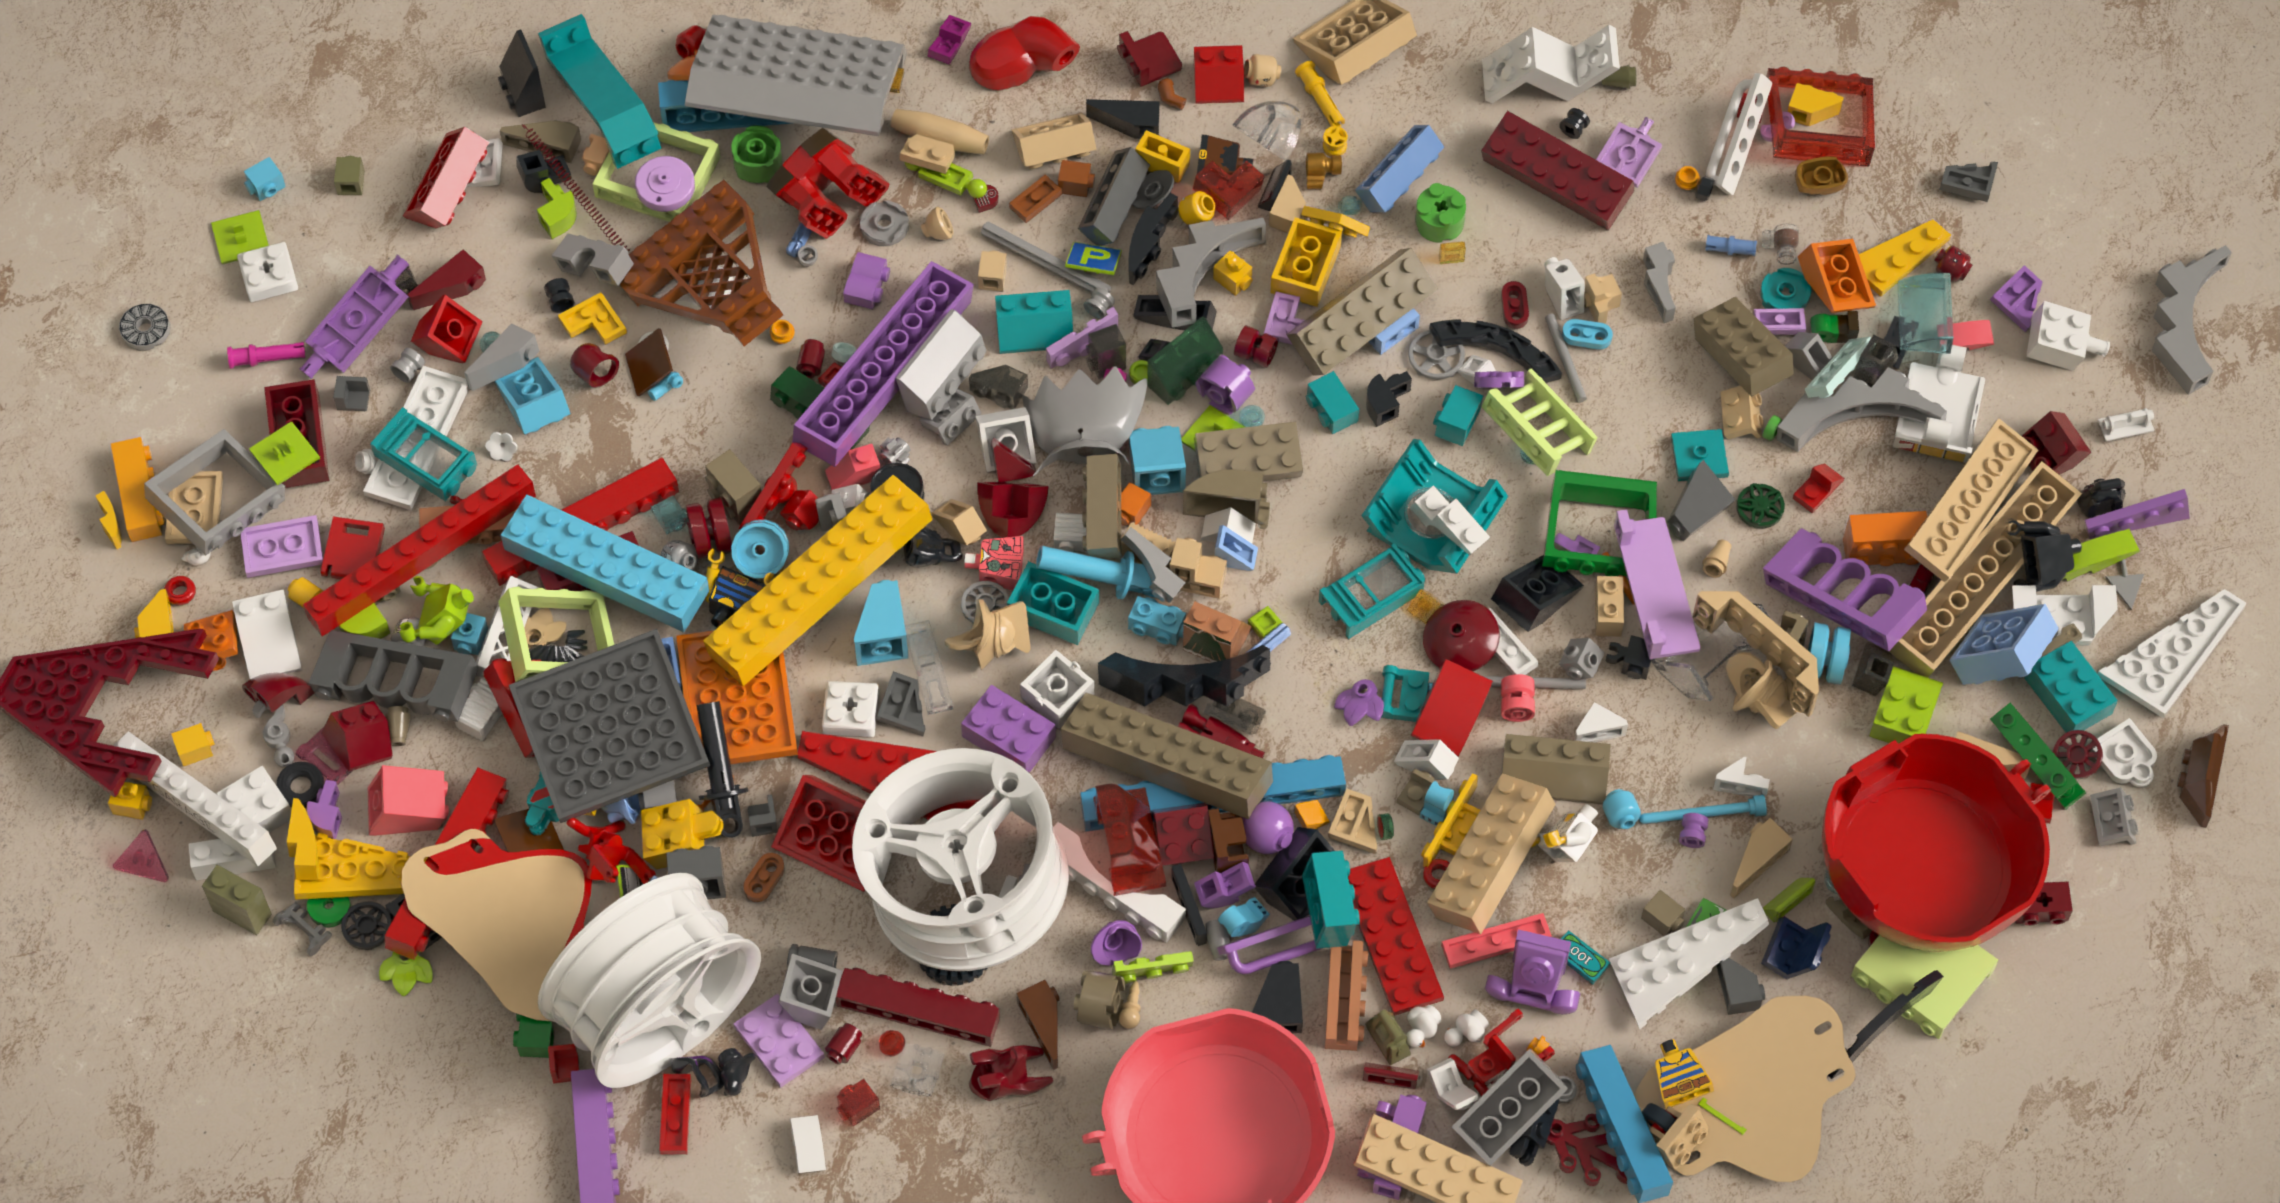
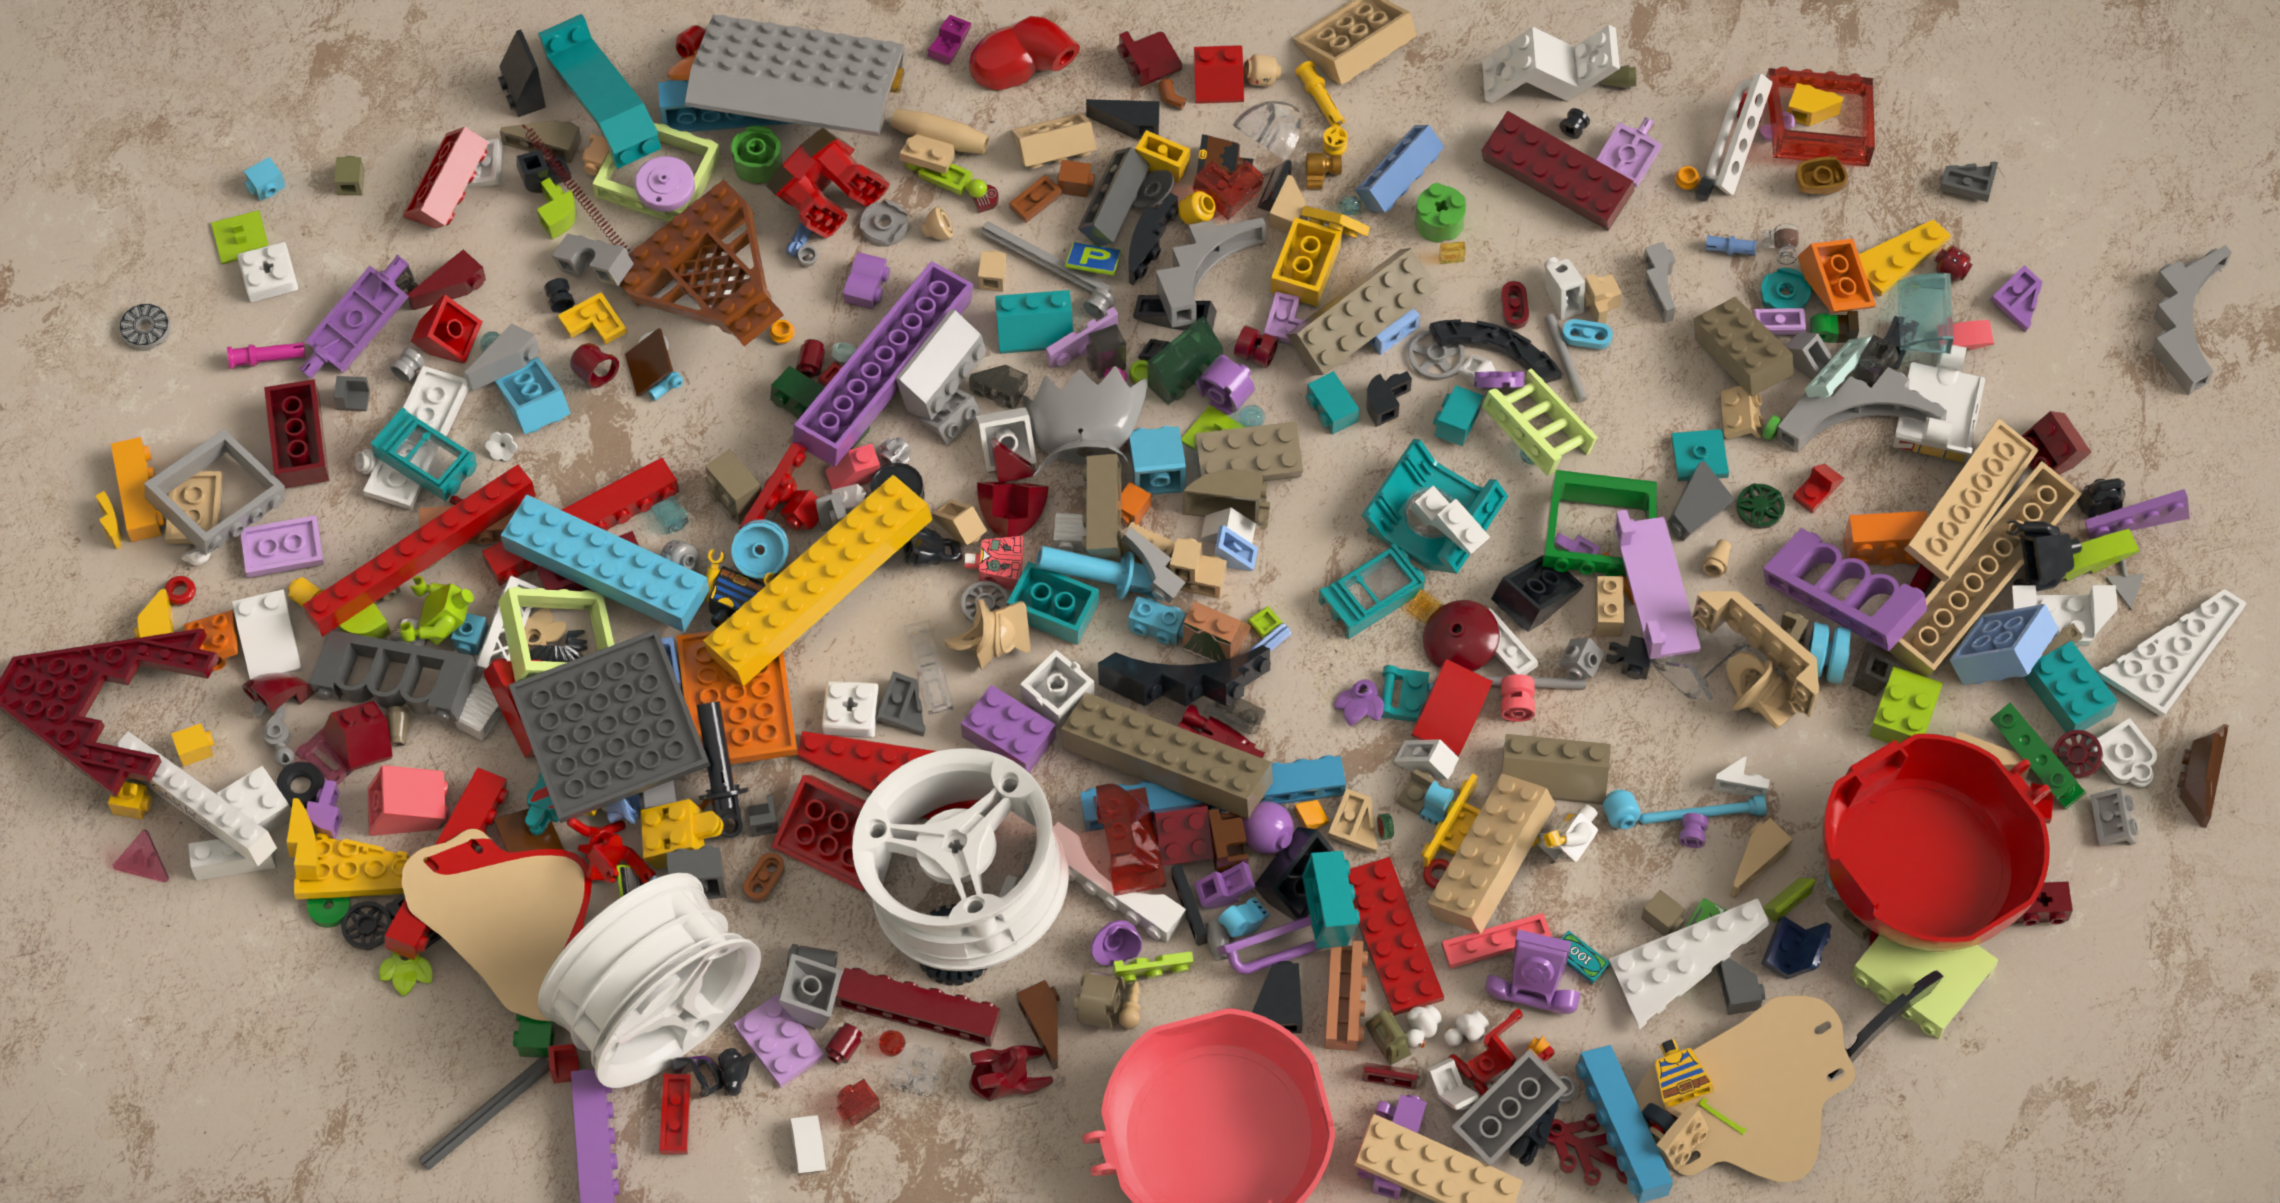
(236, 899): olive brick -> none
(284, 453): lime piece -> none
(315, 937): flat silver piece -> none
(350, 551): red container -> none
(485, 1113): none -> dark grey axle
(709, 528): dark red wheel -> none
(881, 626): medium azure slope -> none
(1233, 273): yellow brick -> none
(1600, 725): white slope -> none
(2062, 336): white brick -> none
(2127, 424): white hinge -> none

